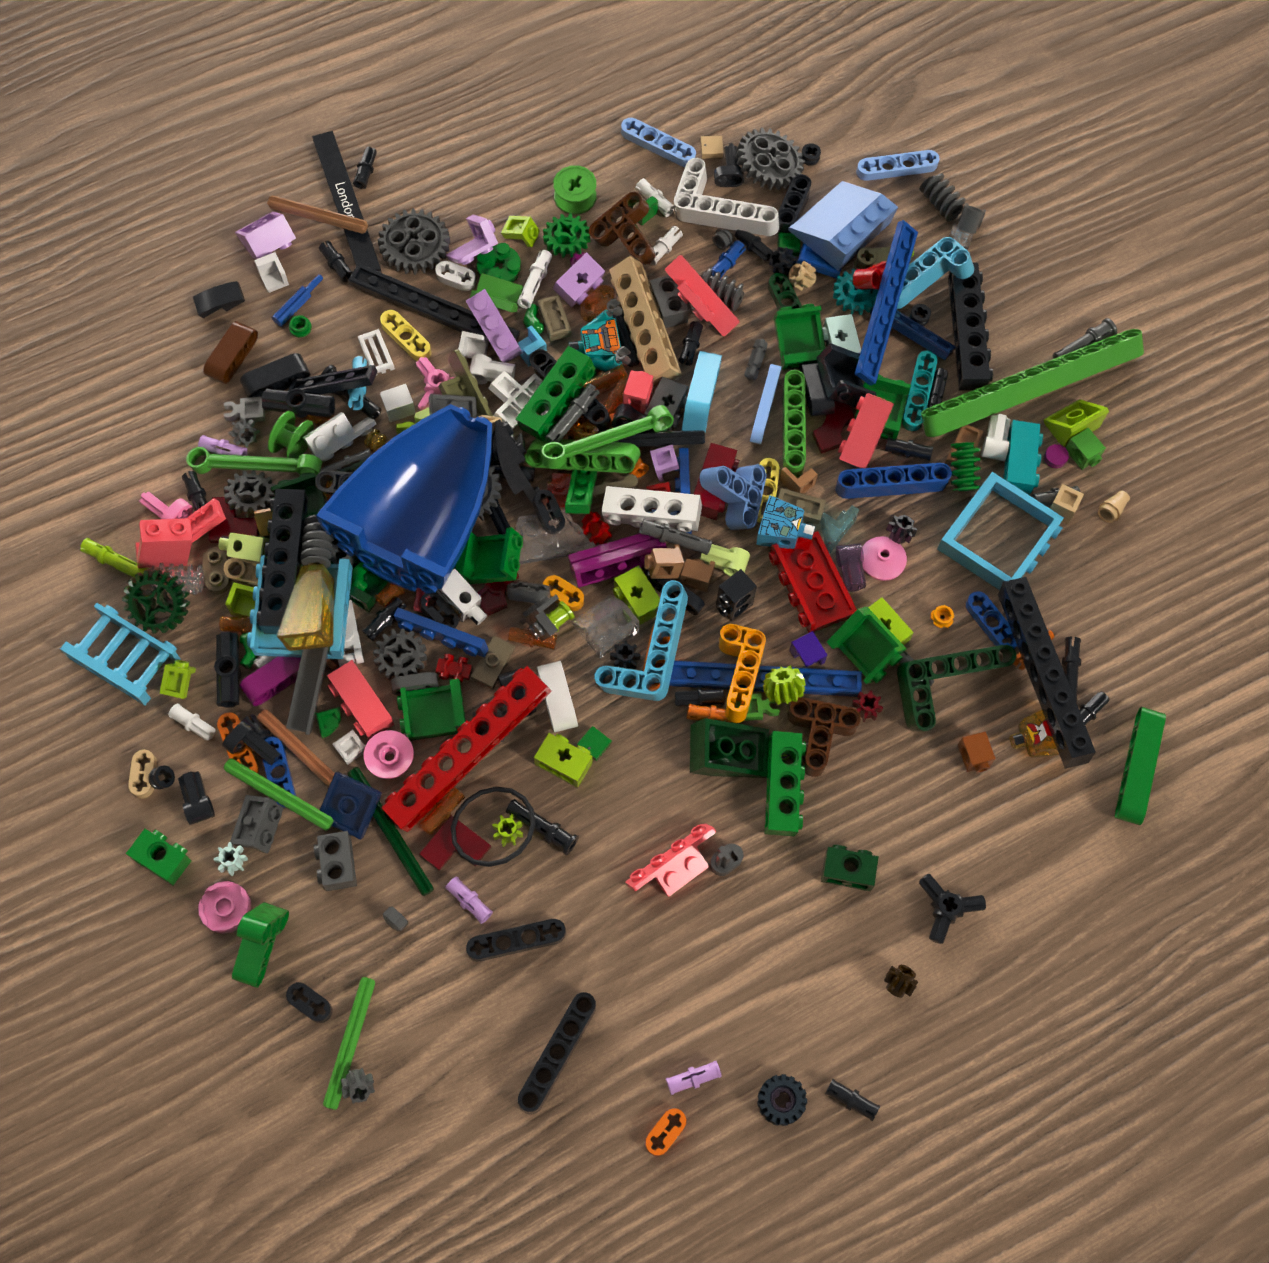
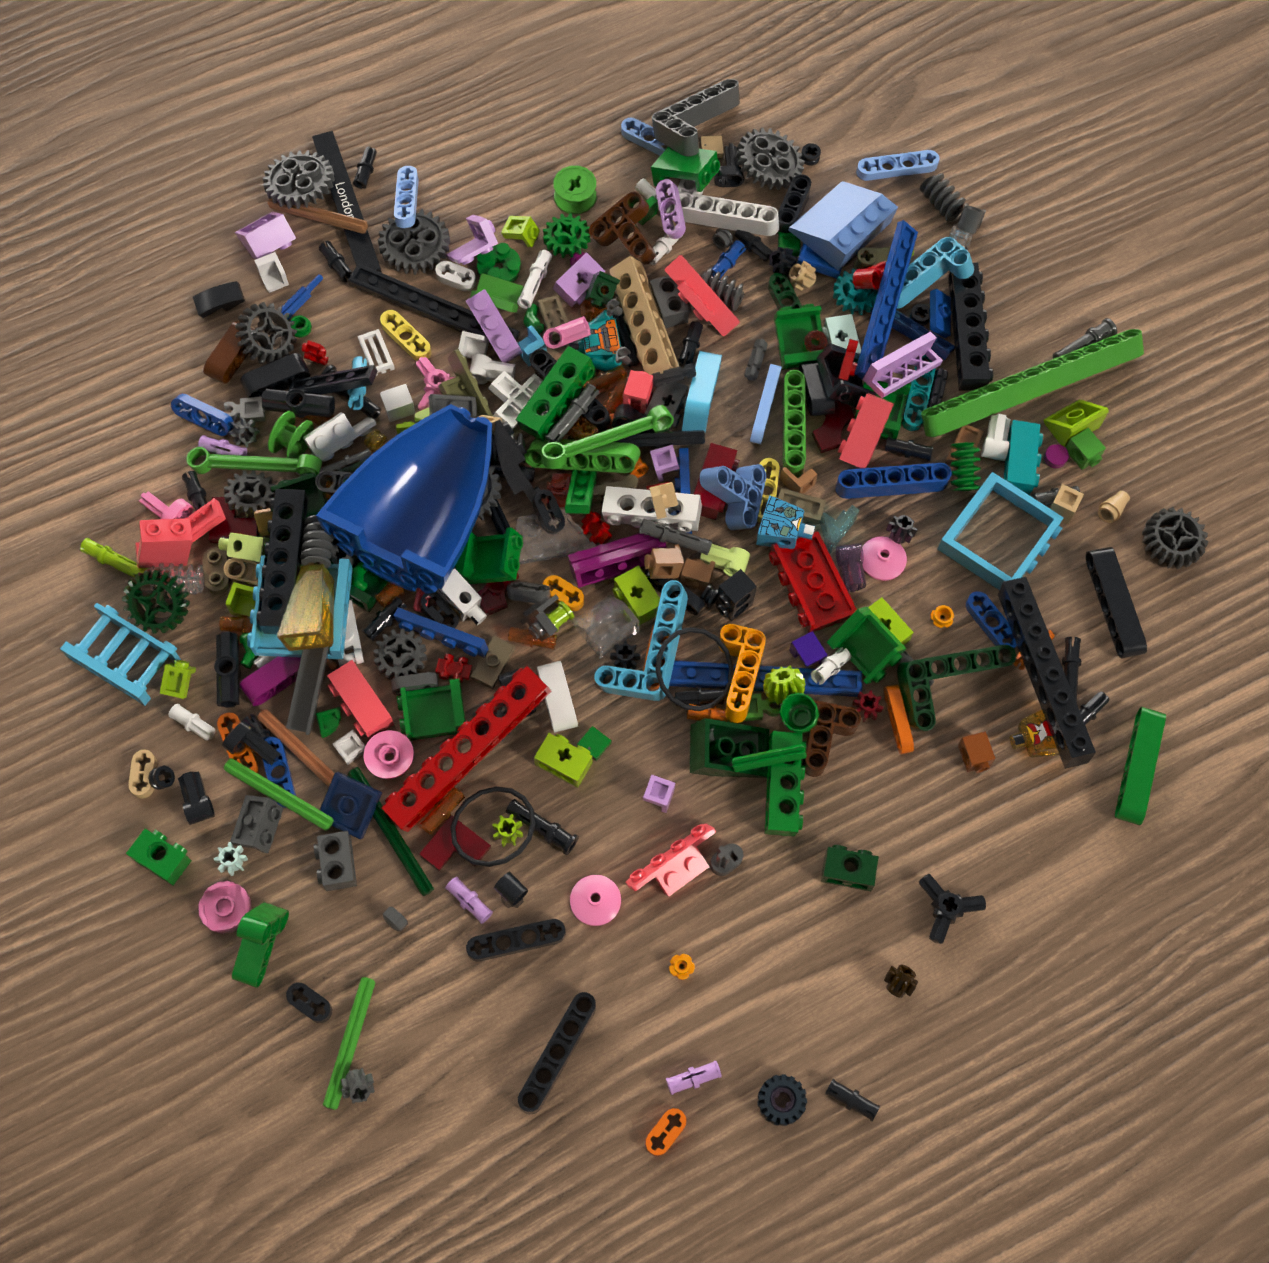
(189, 407): none -> blue beam
(266, 316): none -> dark grey gear
(298, 179): none -> dark grey gear
(315, 352): none -> red piece
(406, 196): none -> light blue beam
(511, 890): none -> black piece
(568, 333): none -> bright pink piece
(594, 294): none -> dark green brick
(595, 912): none -> bright pink dish
(659, 792): none -> lavender panel
(660, 679): none -> black piece
(663, 497): none -> tan bracket
(664, 202): none -> lavender beam
(674, 375): none -> black axle
(677, 123): none -> dark grey beam
(688, 968): none -> light orange plate
(697, 168): none -> green panel
(709, 595): none -> black bush
(769, 758): none -> green axle
(799, 713): none -> green hair
(818, 335): none -> clear red plate
(830, 665): none -> white pin
(848, 367): none -> red plate
(897, 363): none -> lavender fence
(898, 719): none -> orange beam
(940, 313): none -> blue plate
(1116, 602): none -> black beam
(1186, 533): none -> dark grey gear

